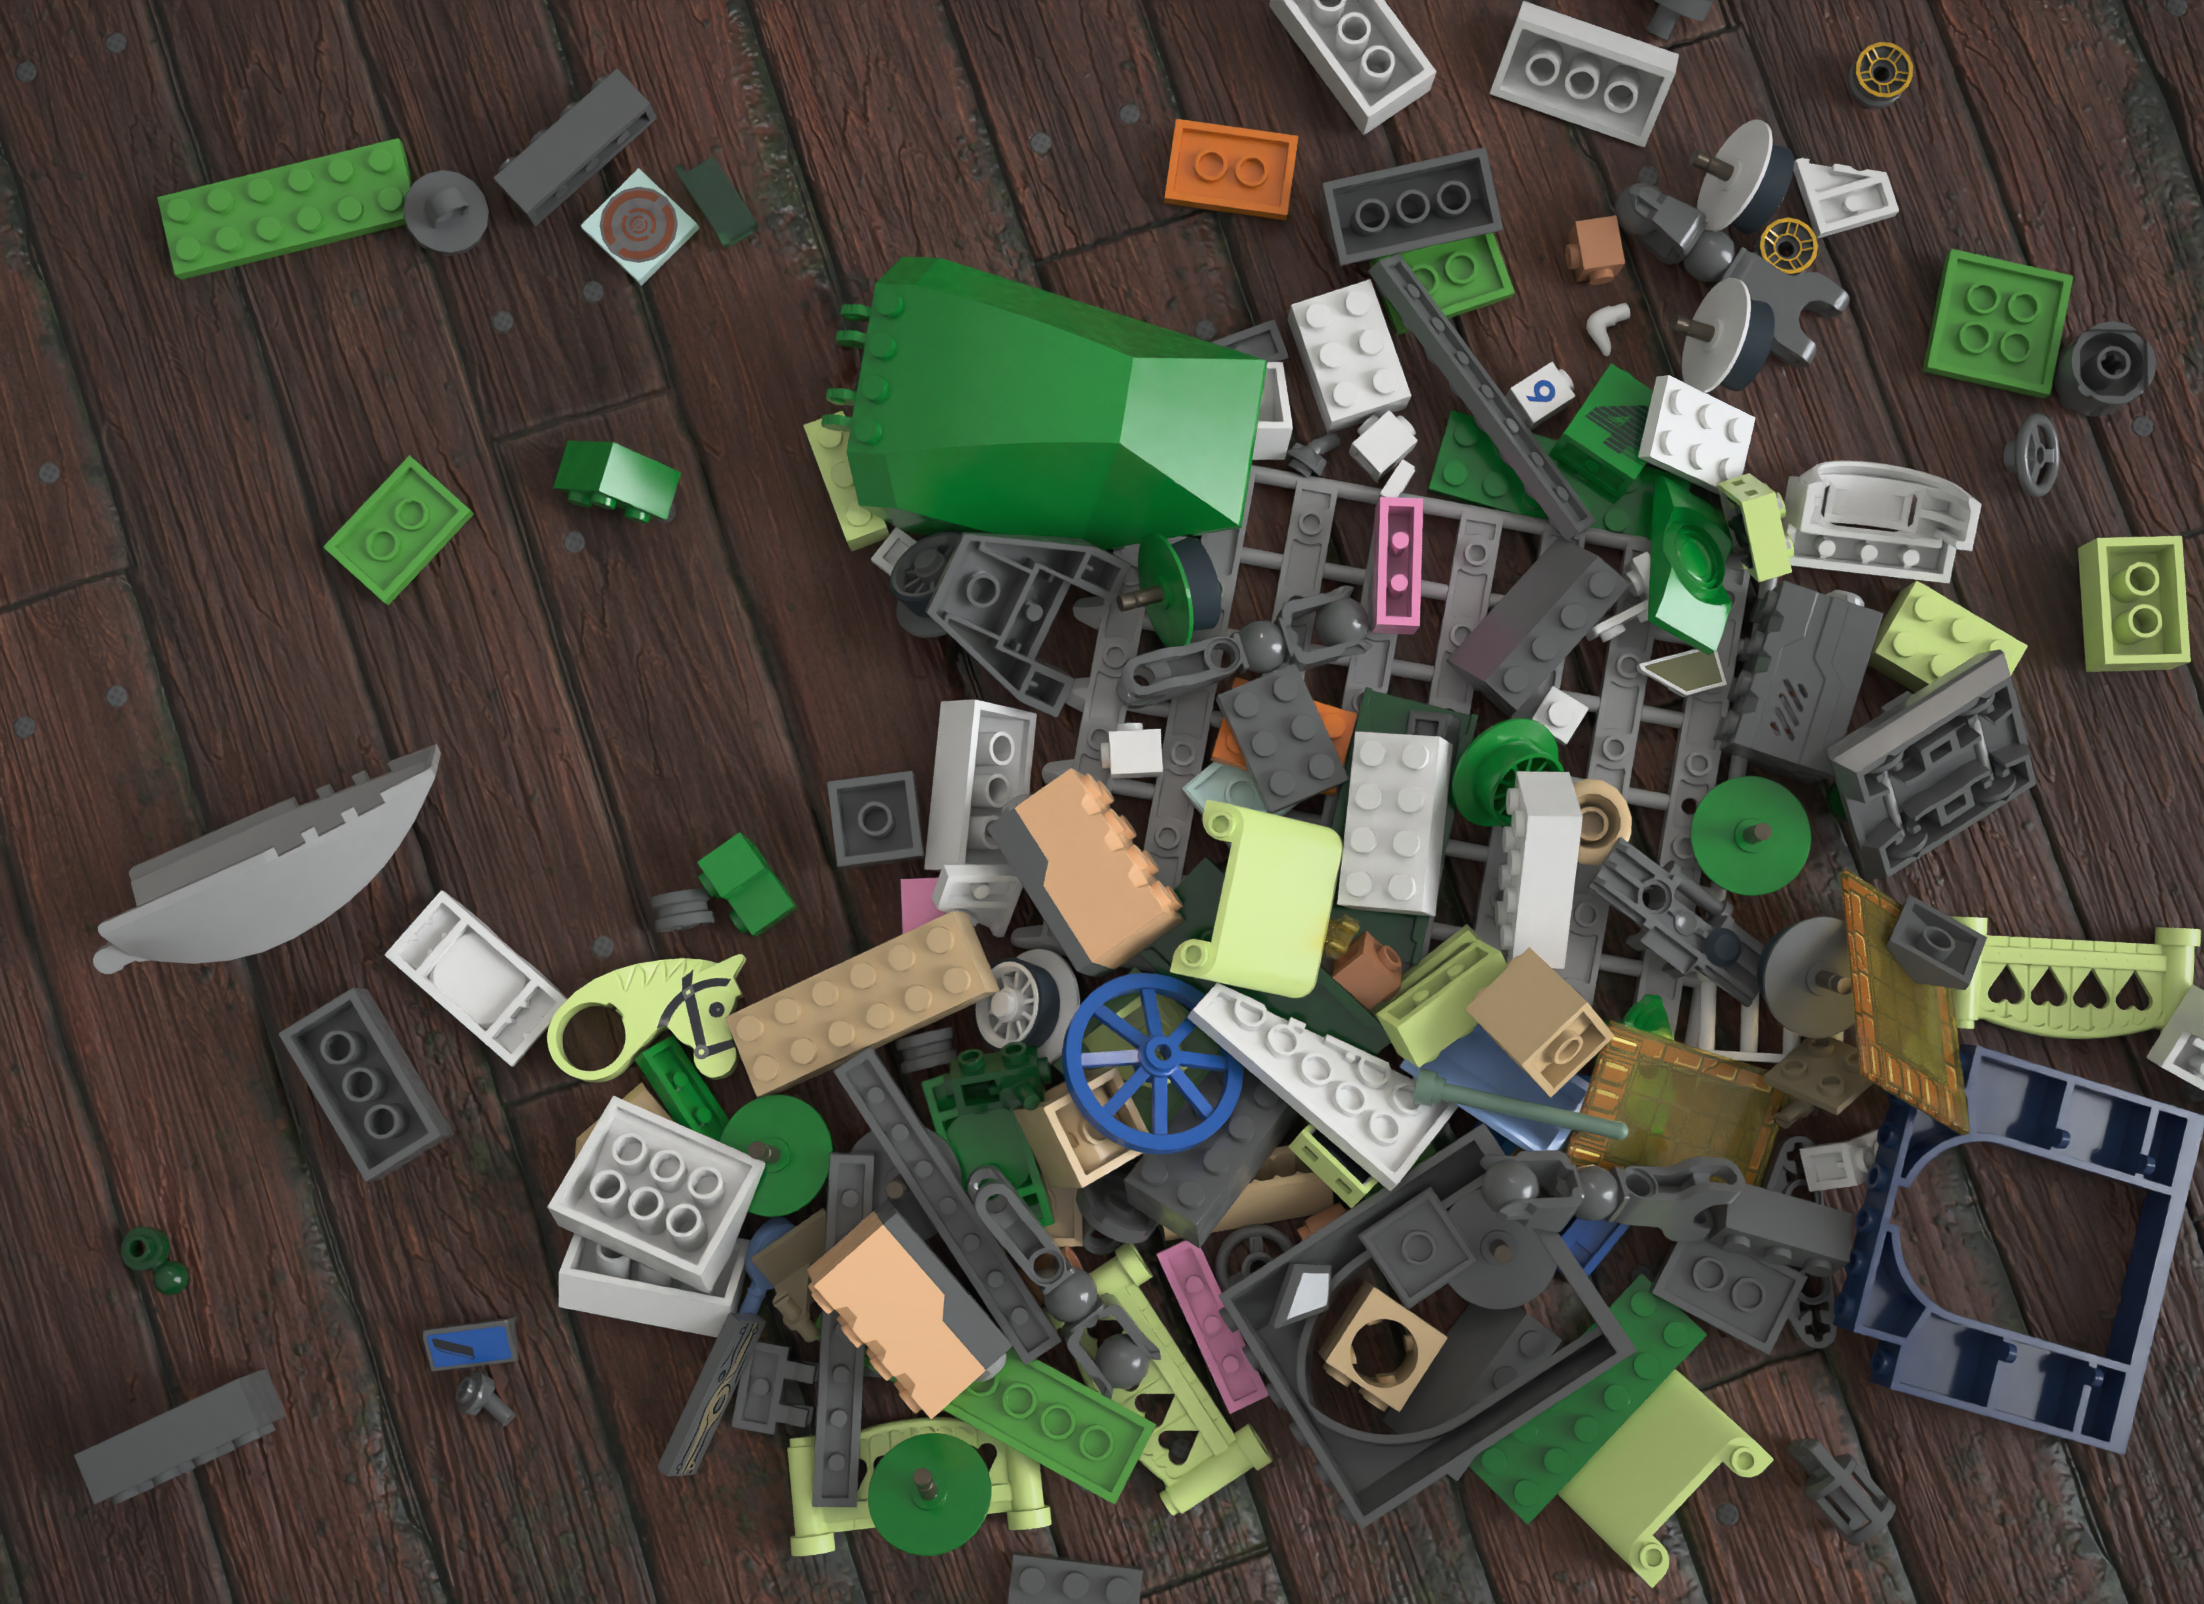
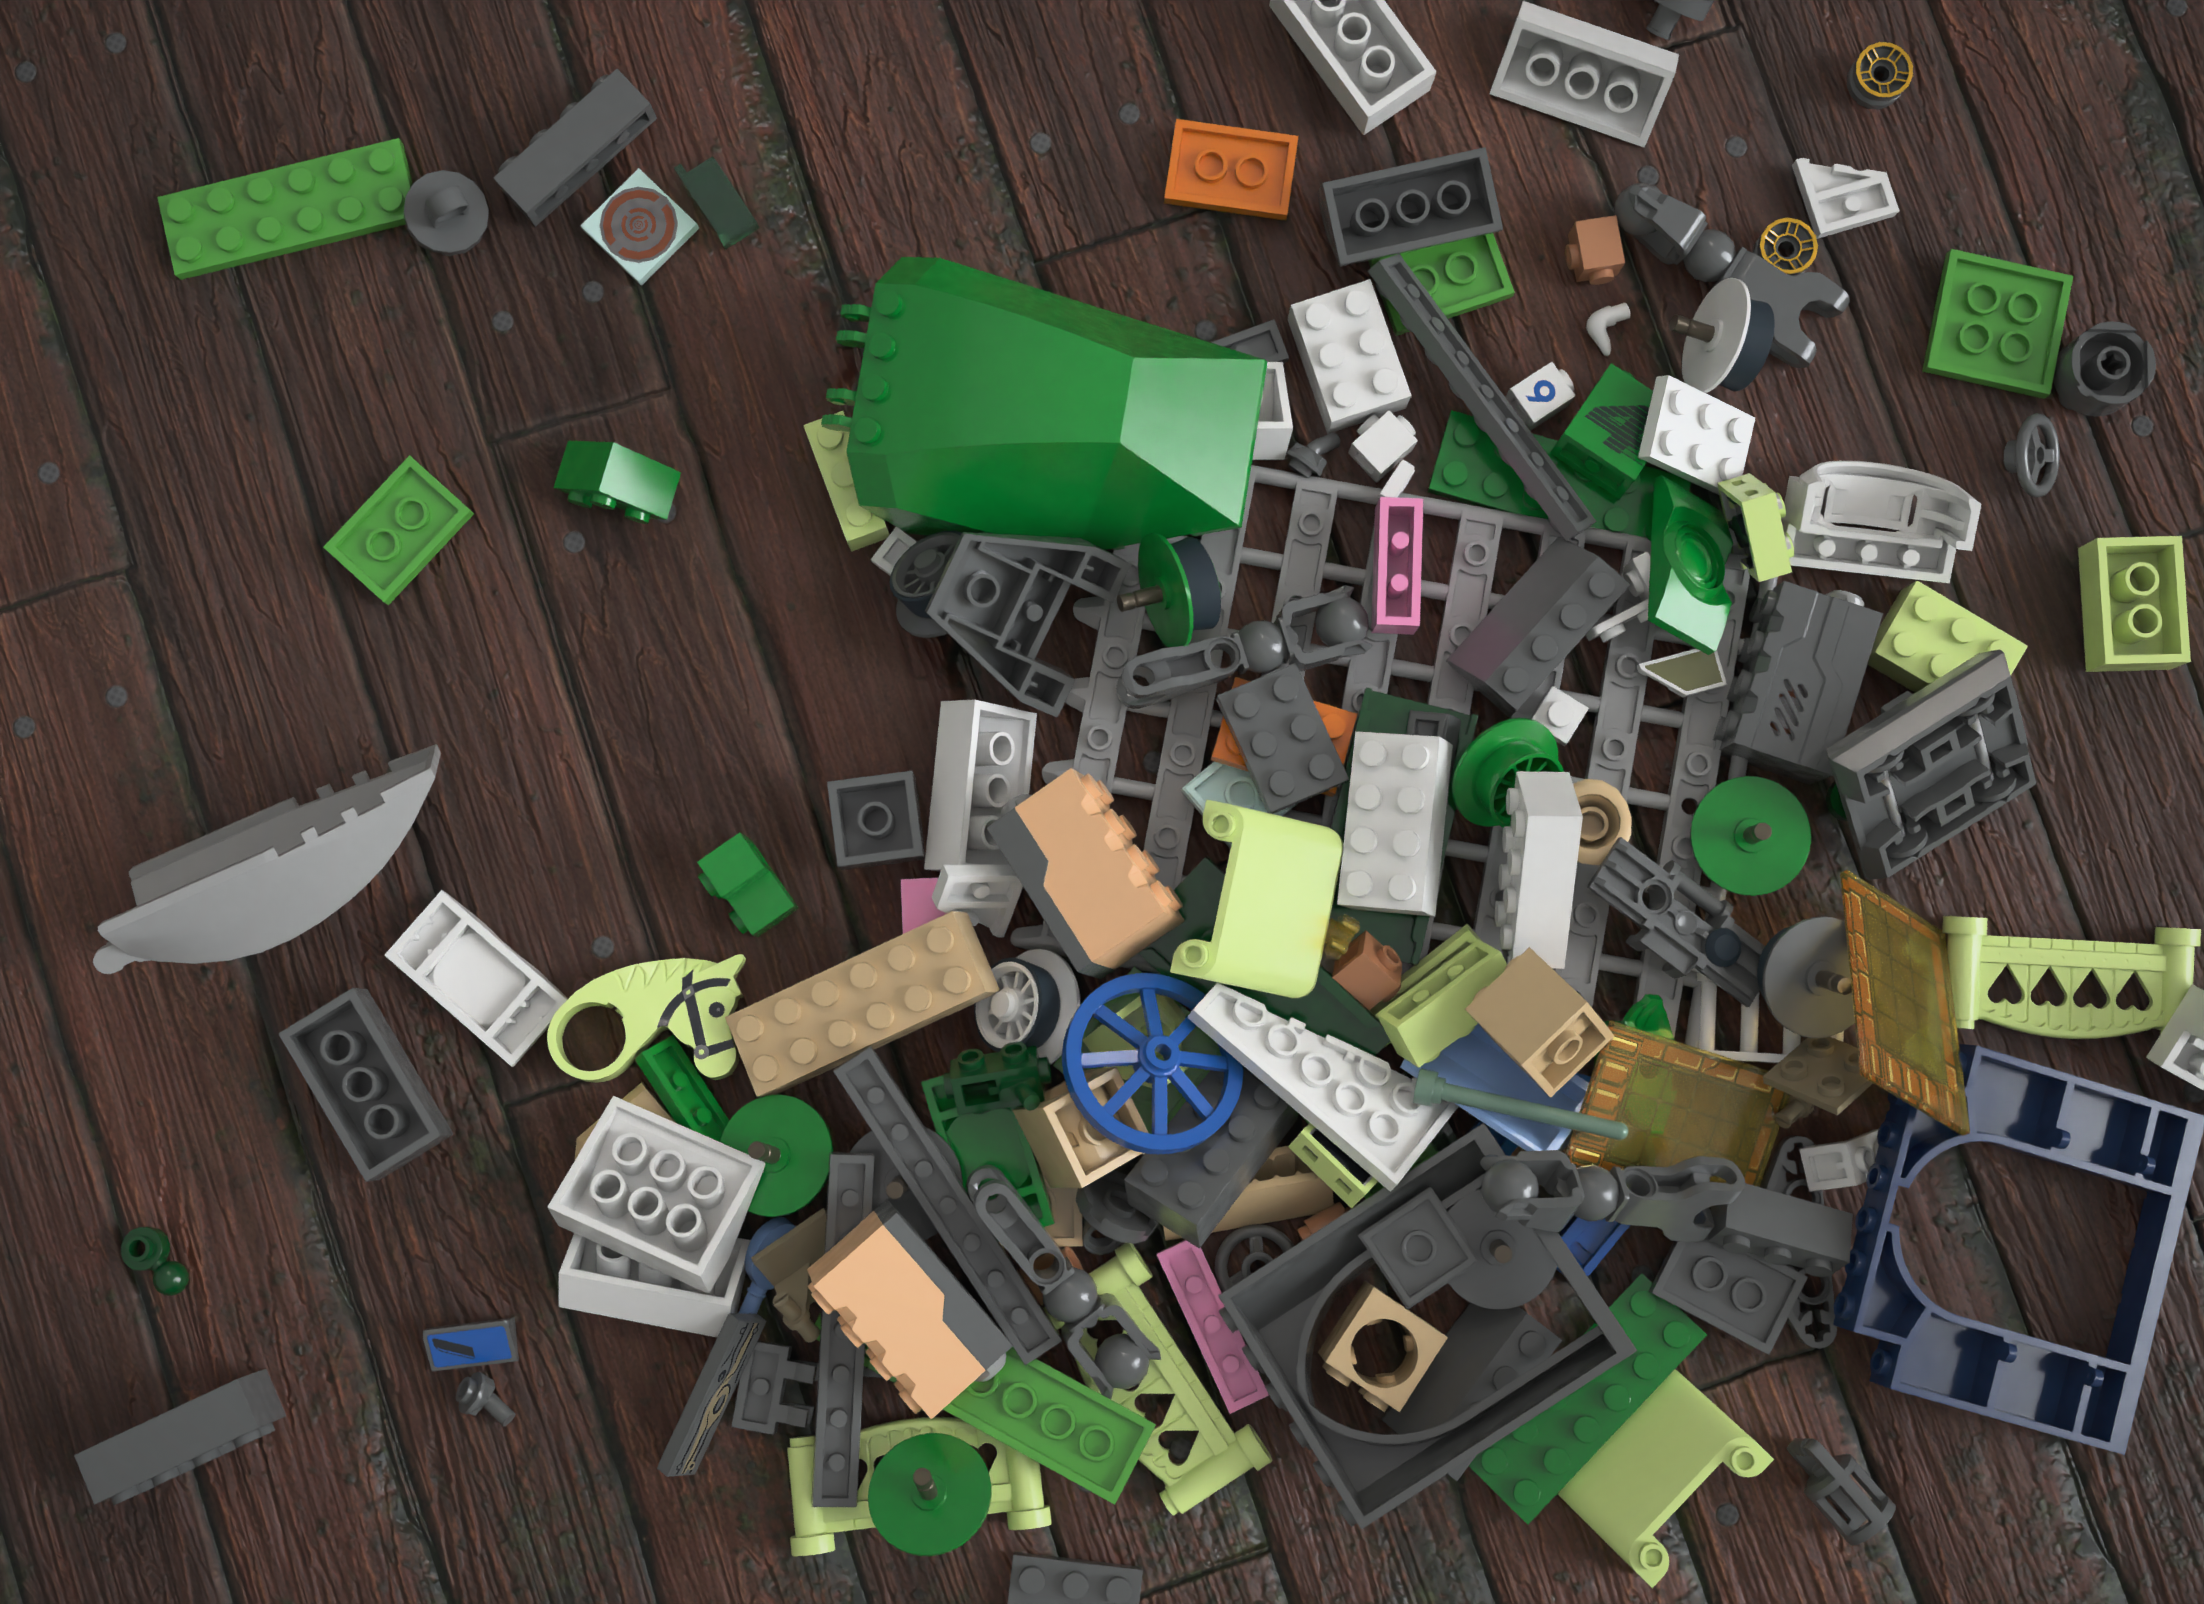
(681, 910): dark grey wheel -> none
(926, 1050): dark grey wheel -> none
(1133, 752): white brick -> none
(1302, 1293): dark grey piece -> none
(1744, 179): piece -> none
(1934, 946): dark grey slope -> none

